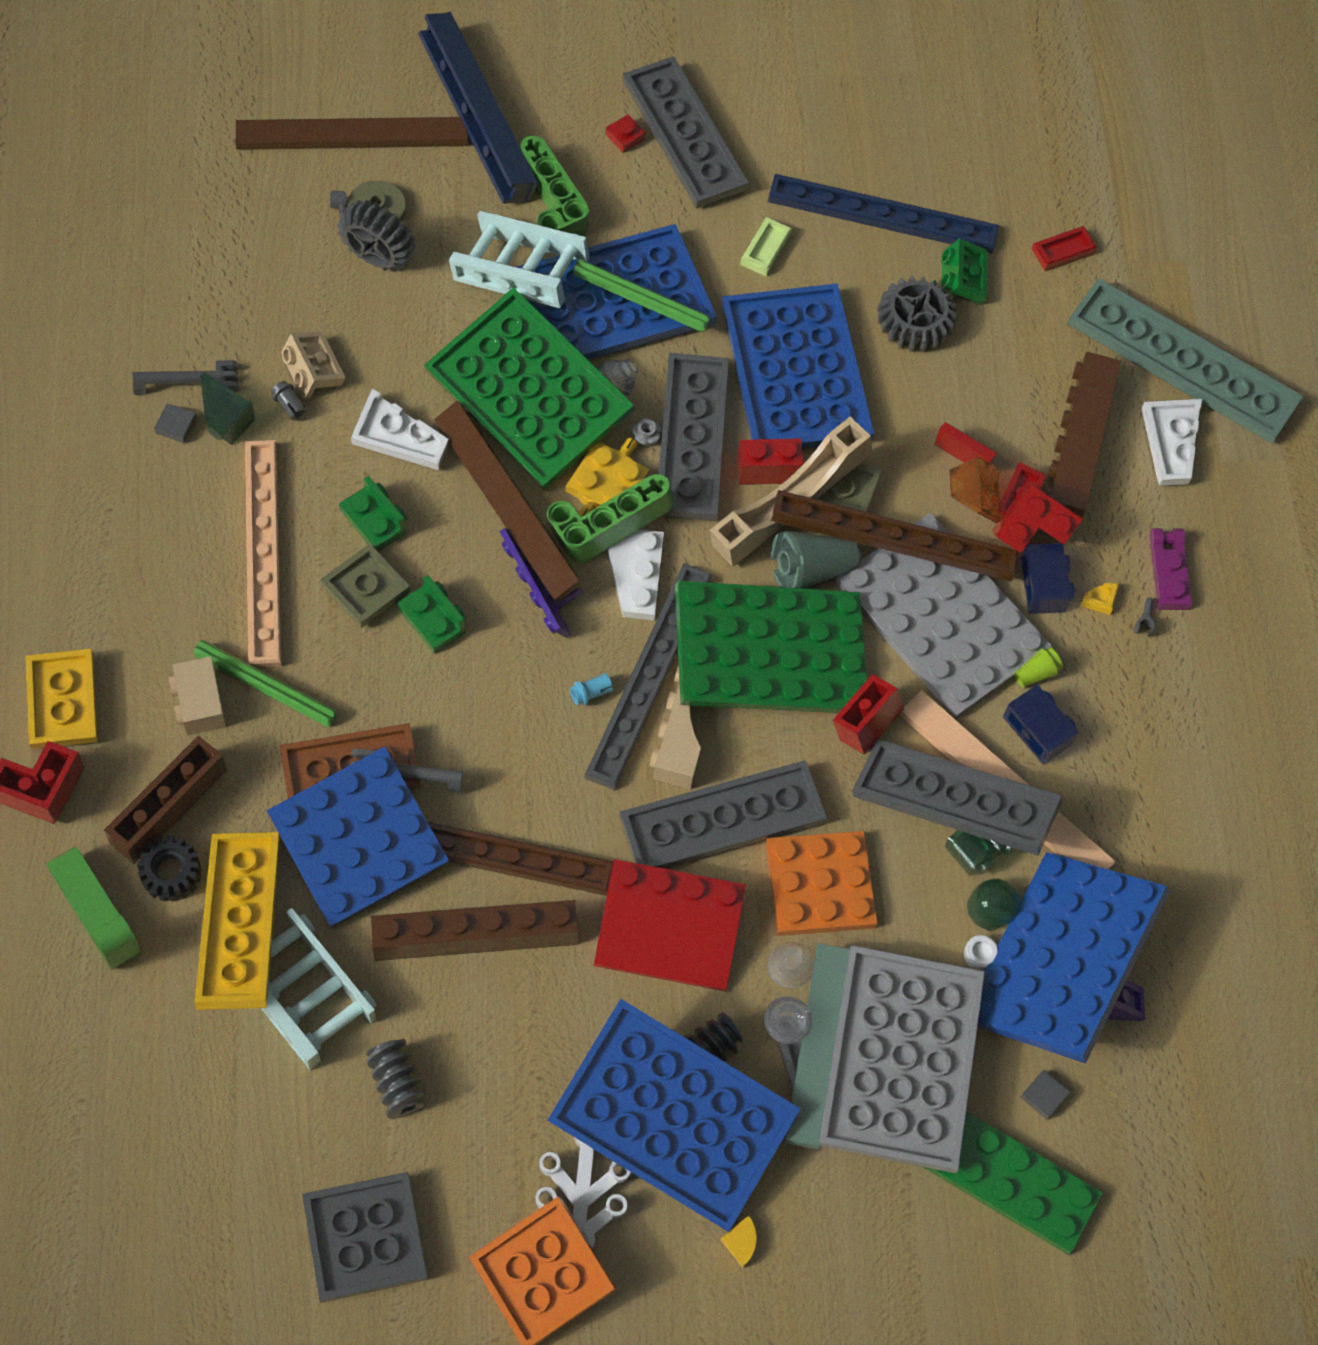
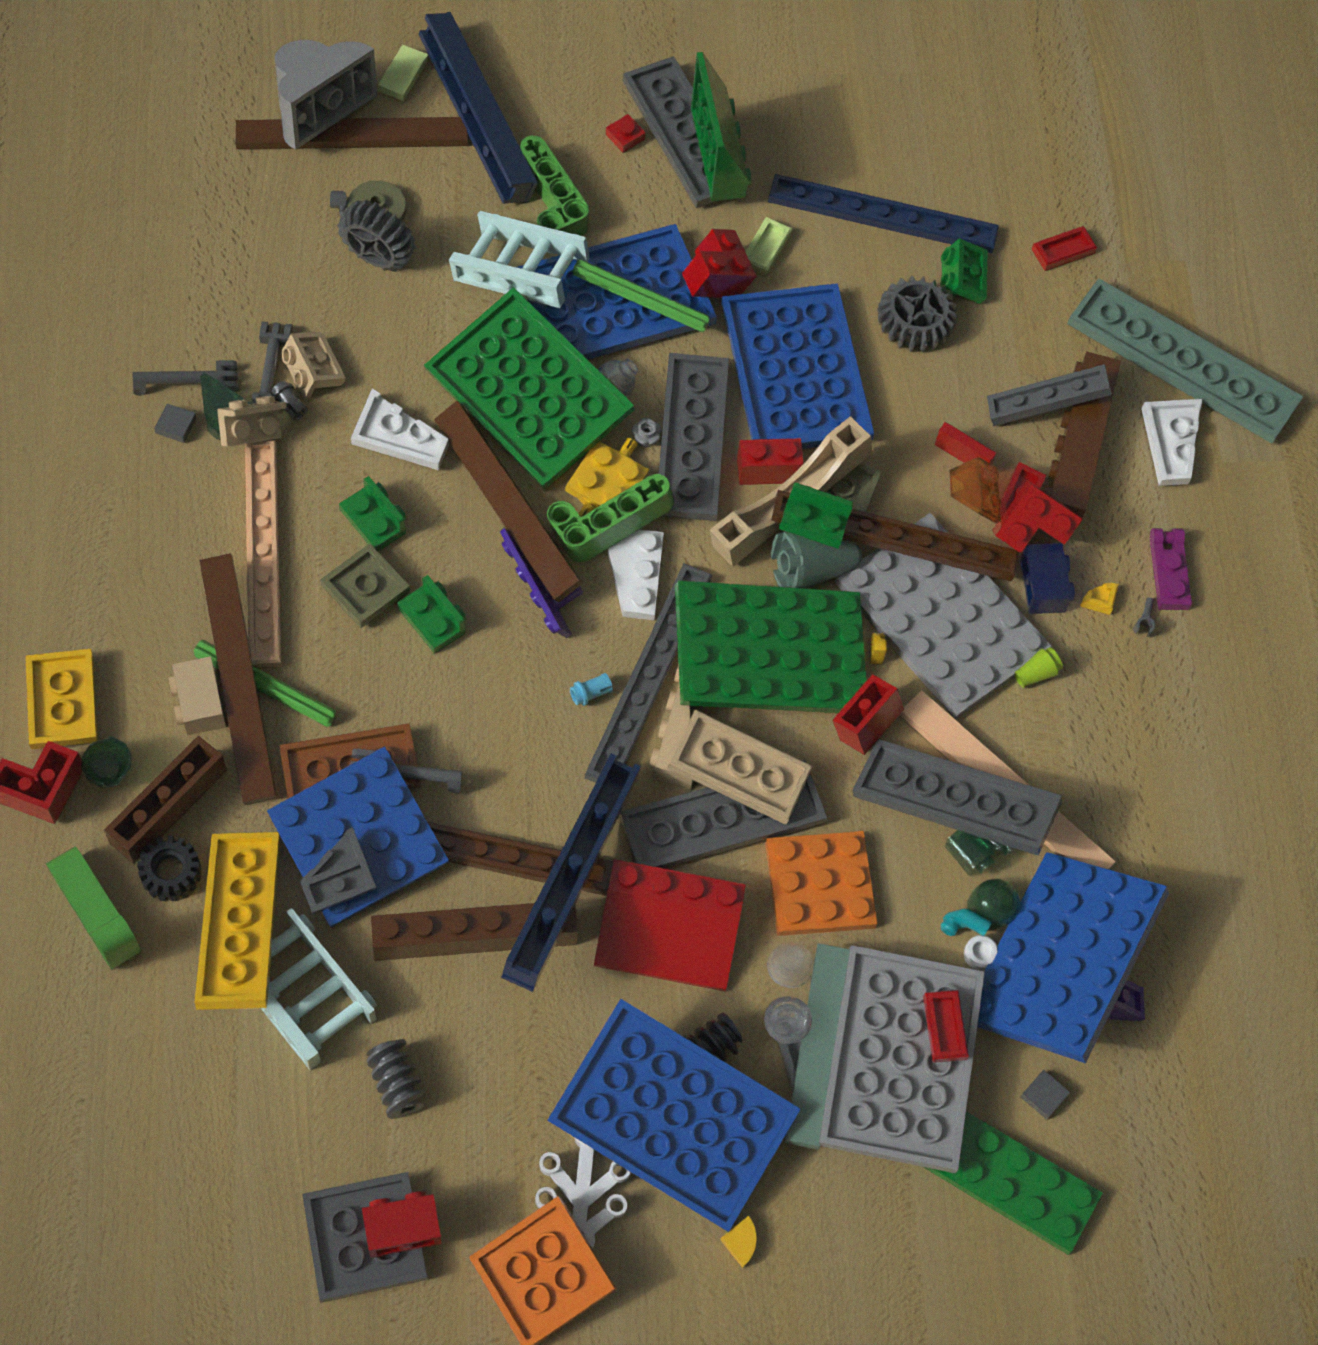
(107, 762): none -> clear green hair
(238, 679): none -> reddish brown tile
(250, 422): none -> tan bracket
(274, 340): none -> dark grey hinge
(321, 85): none -> light grey brick
(338, 875): none -> dark grey wing
(401, 1224): none -> red brick
(403, 72): none -> yellowish green tile
(570, 874): none -> dark blue tile
(718, 134): none -> green slope
(719, 266): none -> red brick
(740, 767): none -> tan tile
(816, 515): none -> green bracket
(878, 648): none -> yellow tile
(945, 1026): none -> red tile
(964, 918): none -> teal arm
(1040, 724): clear blue brick -> none
(1049, 395): none -> dark grey plate

